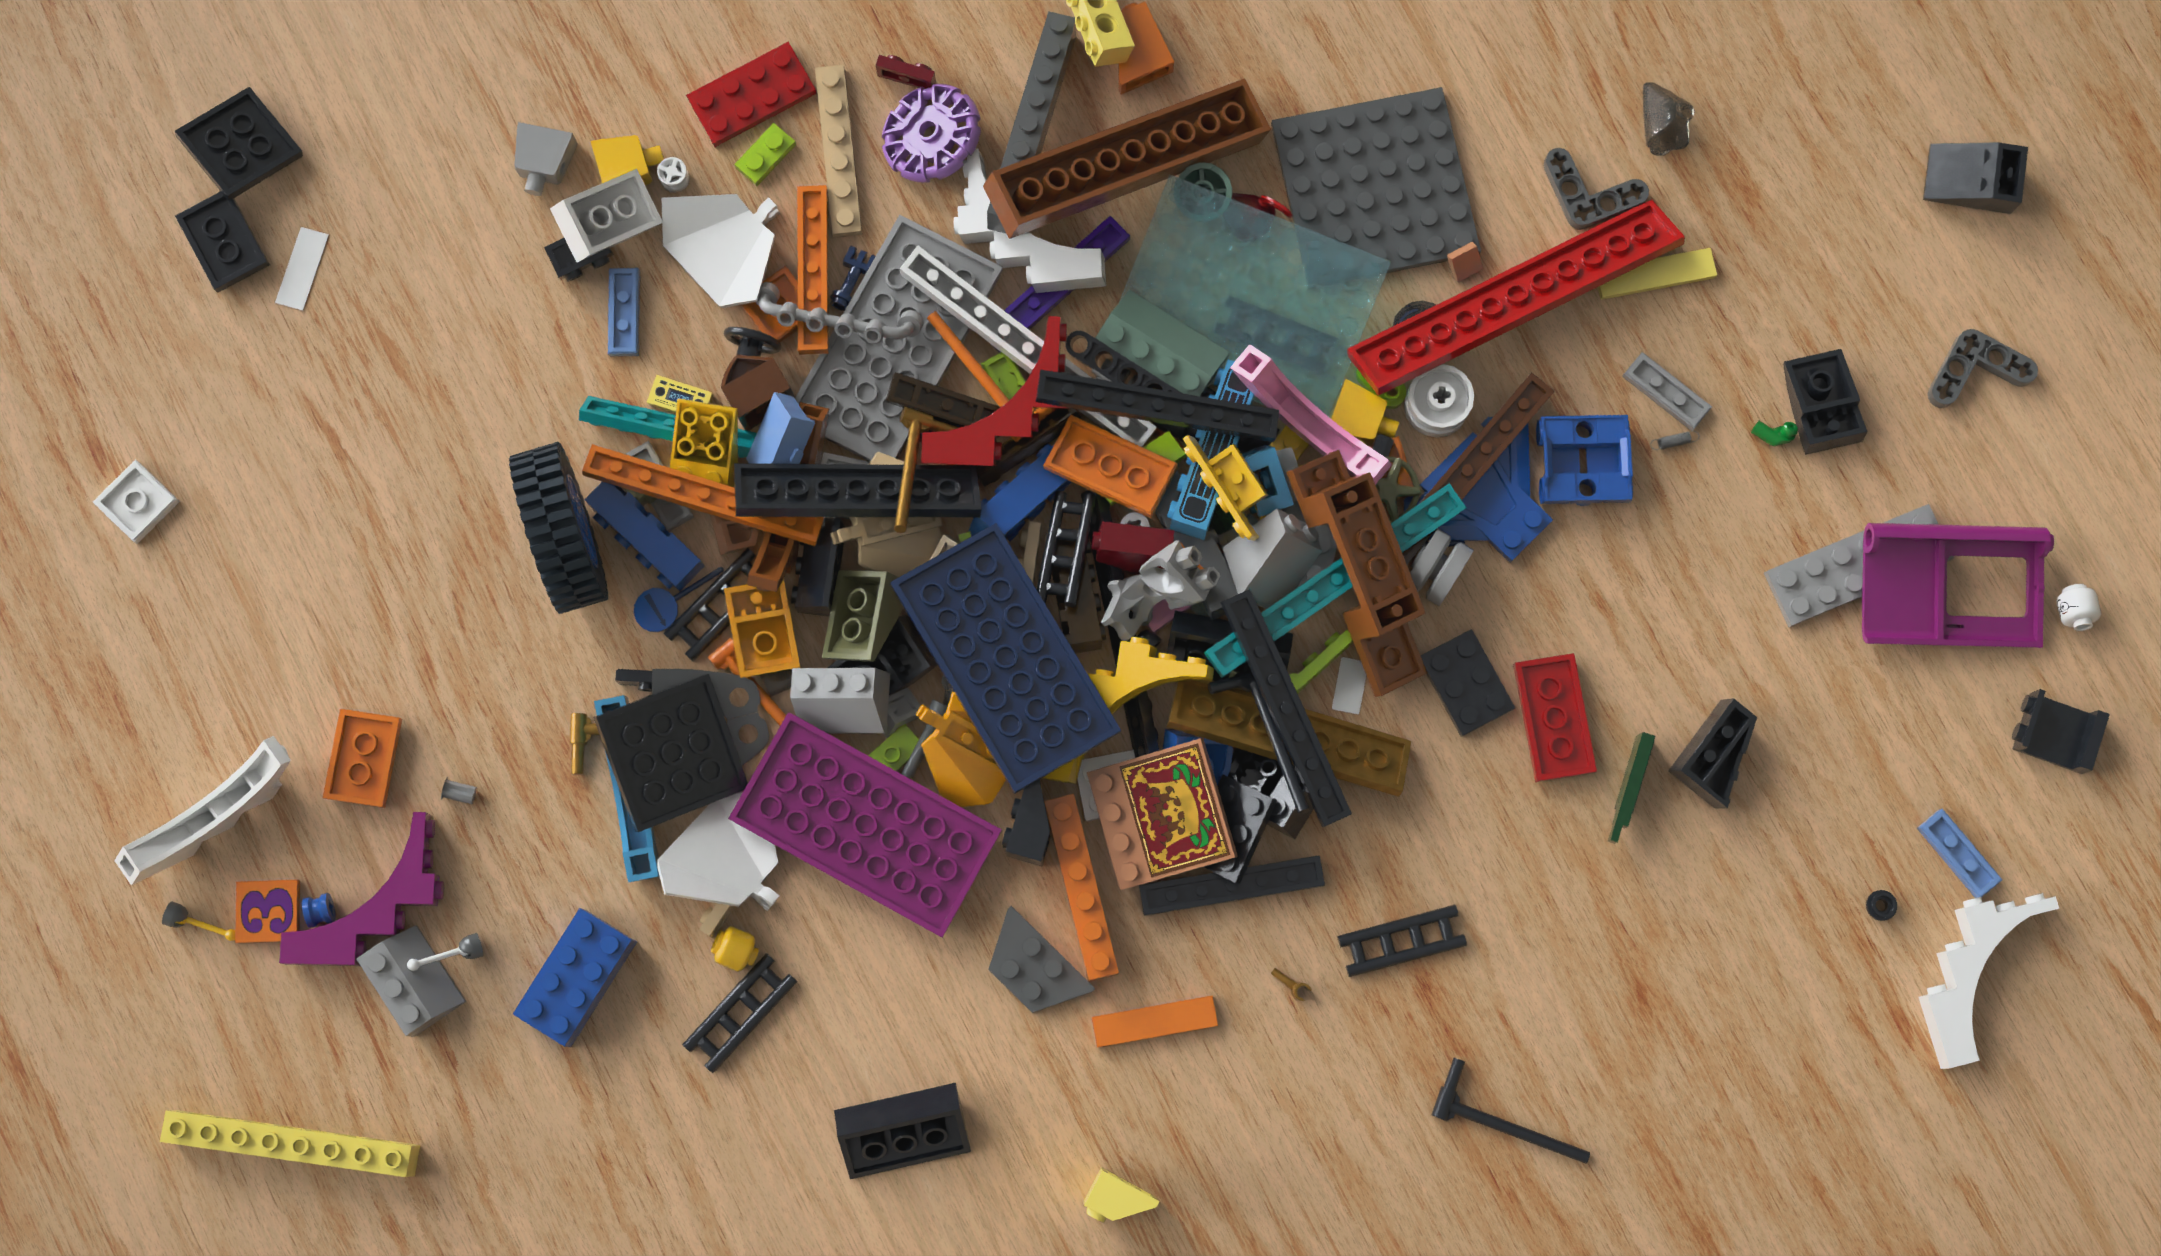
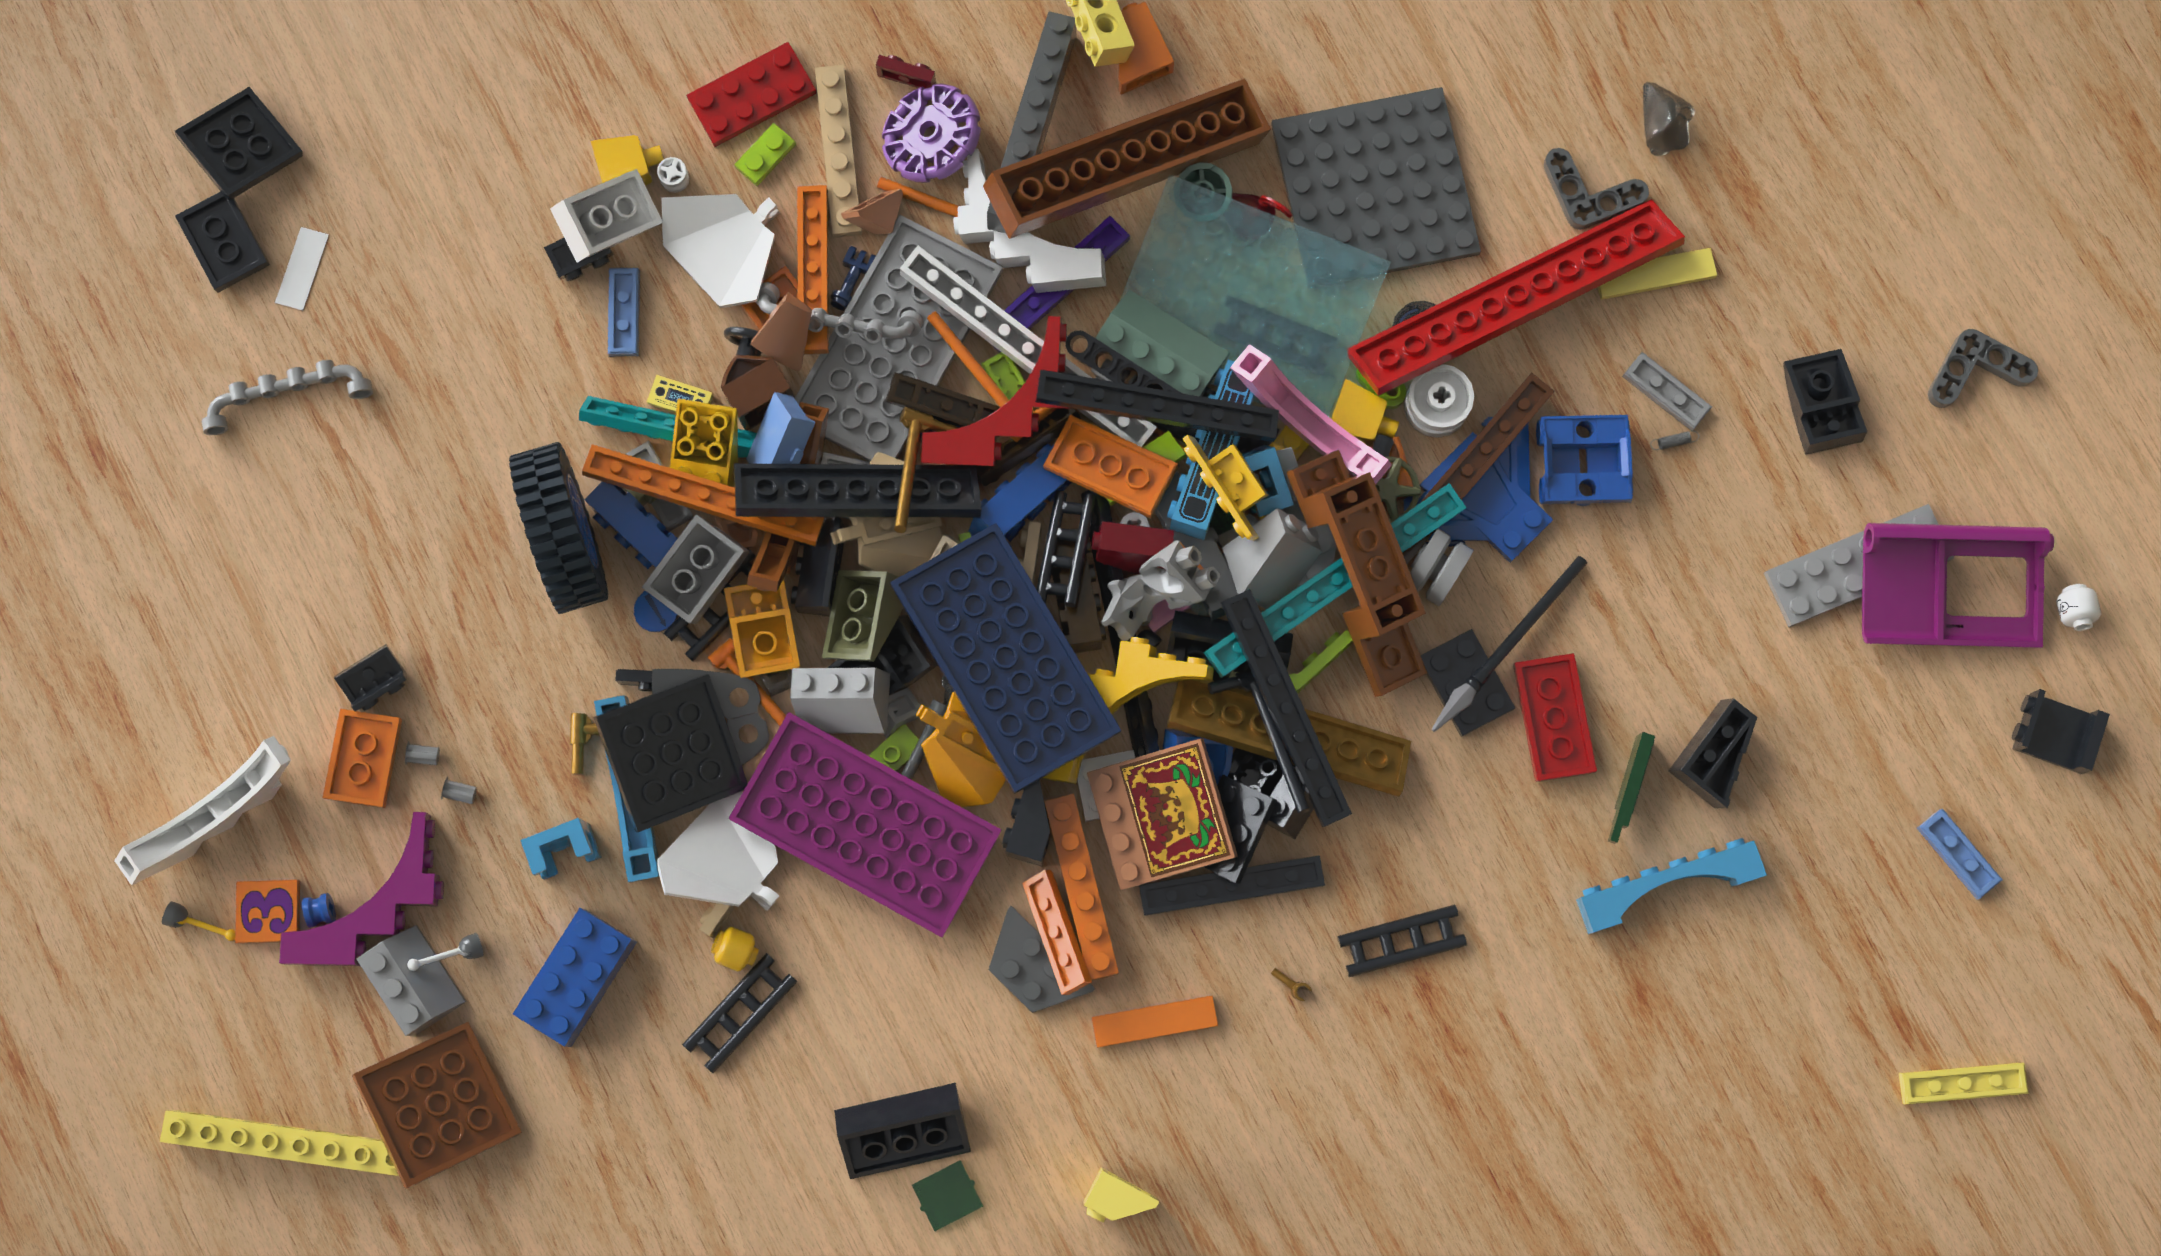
(136, 501): white tile -> none
(269, 387): none -> light grey bar
(371, 678): none -> black bracket
(422, 754): none -> light grey piece
(436, 1104): none -> dark orange plate
(539, 846): none -> dark azure panel
(542, 155): light grey torso -> none
(695, 569): none -> light grey slope
(785, 332): none -> nougat slope
(877, 213): none -> nougat slope
(919, 197): none -> orange bar
(947, 1195): none -> clear green piece
(1056, 932): none -> orange plate
(1349, 686): white sticker -> none
(1448, 1106): black bar -> none
(1464, 695): none -> black piece
(1465, 262): nougat tile -> none
(1735, 864): none -> dark azure arch
(1775, 436): green arm -> none
(1890, 905): black plate -> none
(1951, 1009): white arch -> none
(1963, 1083): none -> light yellow tile
(1976, 175): black slope -> none

